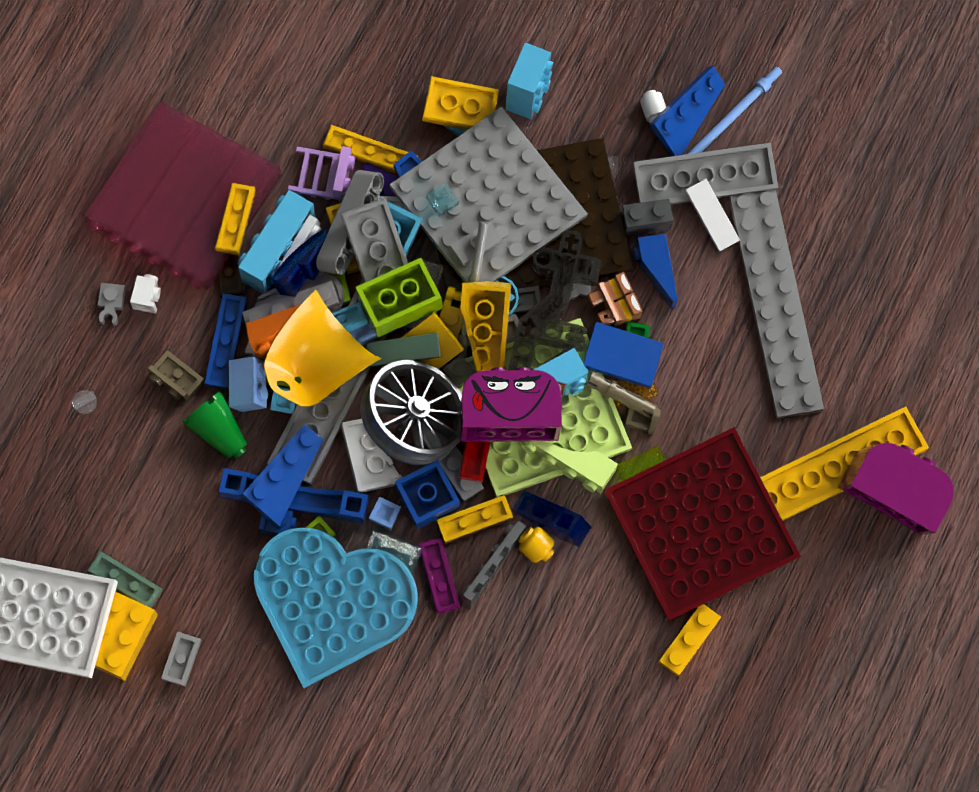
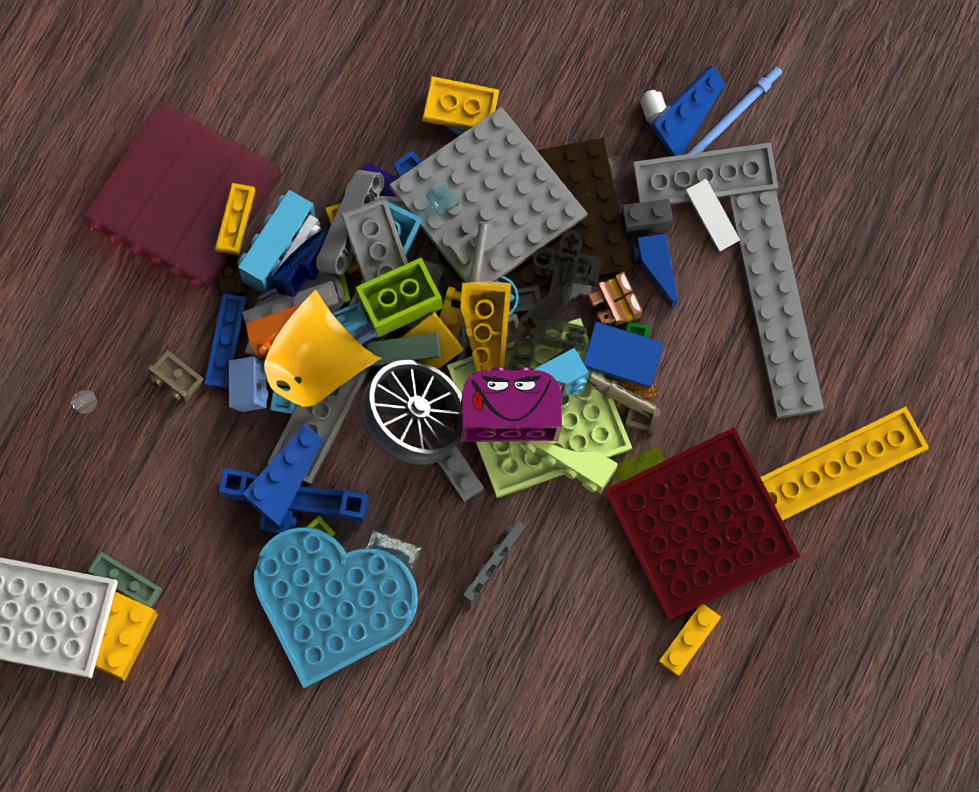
(111, 299): light grey plate -> none
(145, 293): white brick -> none
(181, 659): light grey plate -> none
(217, 427): green cone -> none
(338, 176): lavender plate -> none
(363, 148): yellow tile -> none
(368, 463): white wing -> none
(385, 513): light blue plate -> none
(427, 494): blue brick -> none
(439, 576): magenta tile -> none
(458, 371): clear smoke plate -> none
(474, 461): red tile -> none
(474, 519): yellow plate -> none
(529, 81): medium azure brick -> none
(536, 544): yellow head -> none
(552, 518): clear blue slope -> none
(900, 486): magenta brick -> none

